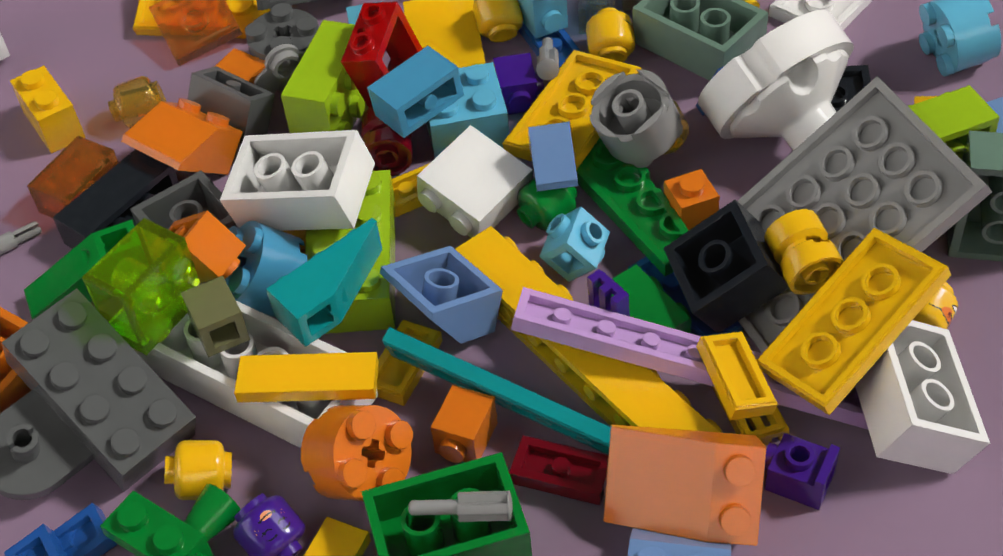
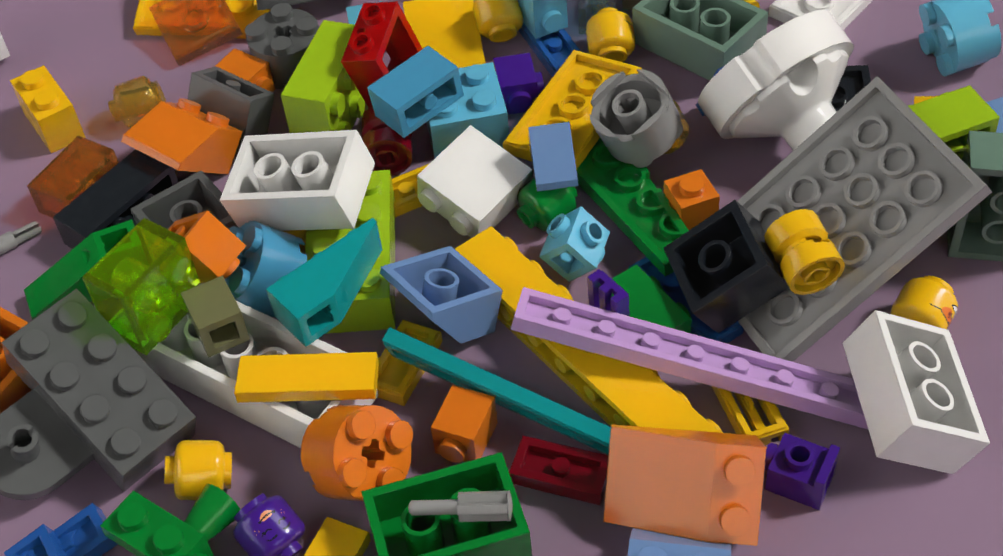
(279, 67): light grey plate -> none
(548, 60): light grey axle -> none
(736, 375): yellow tile -> none
(852, 319): yellow tile -> none

